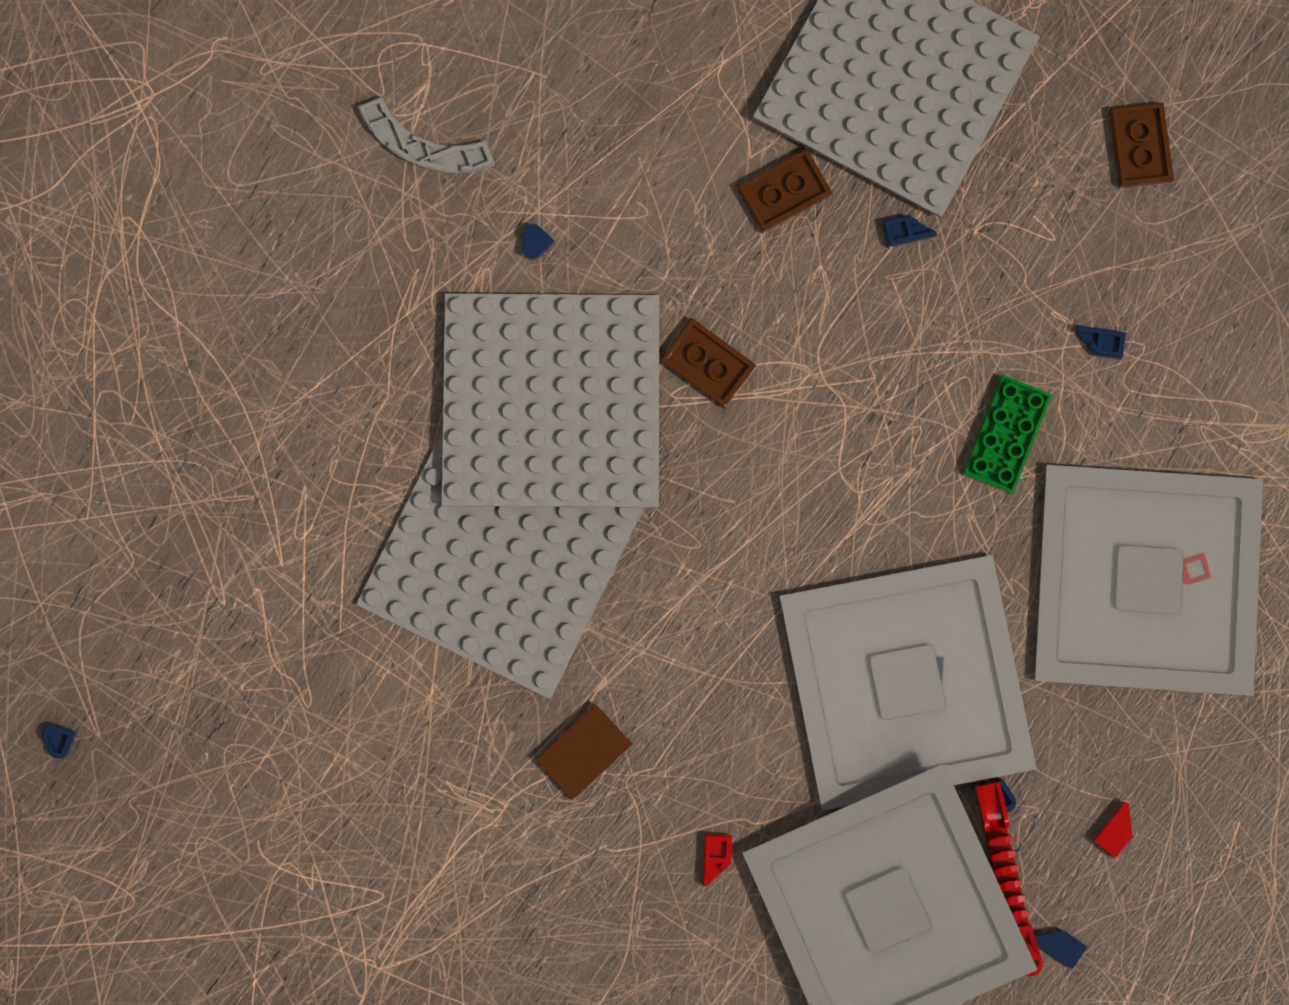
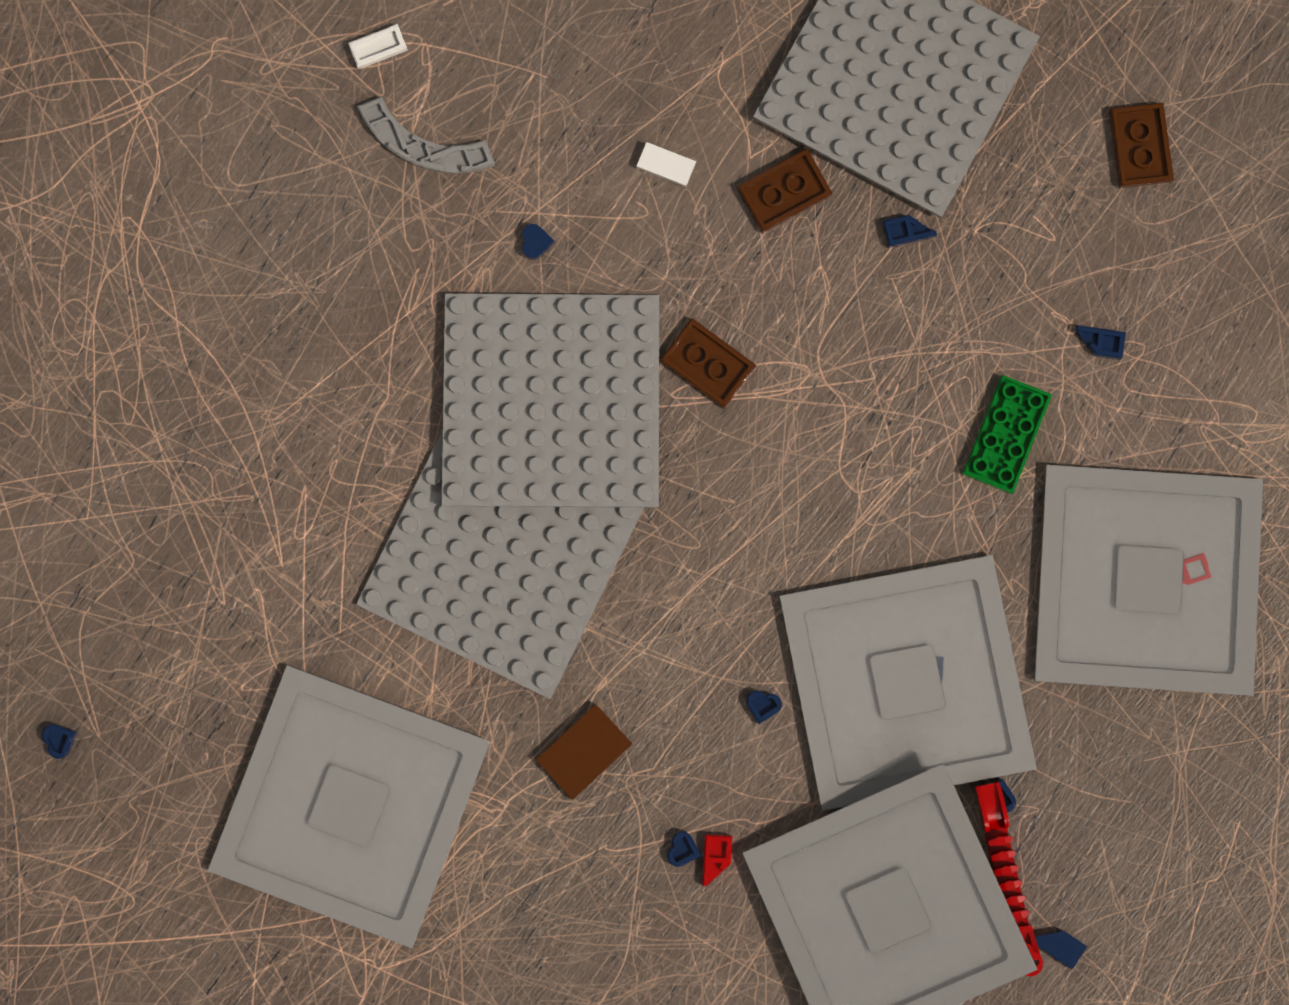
(349, 806): none -> baseplate
(377, 46): none -> white tile
(666, 164): none -> white tile
(683, 849): none -> dark blue tile
(763, 705): none -> dark blue tile
(1116, 832): red tile -> none

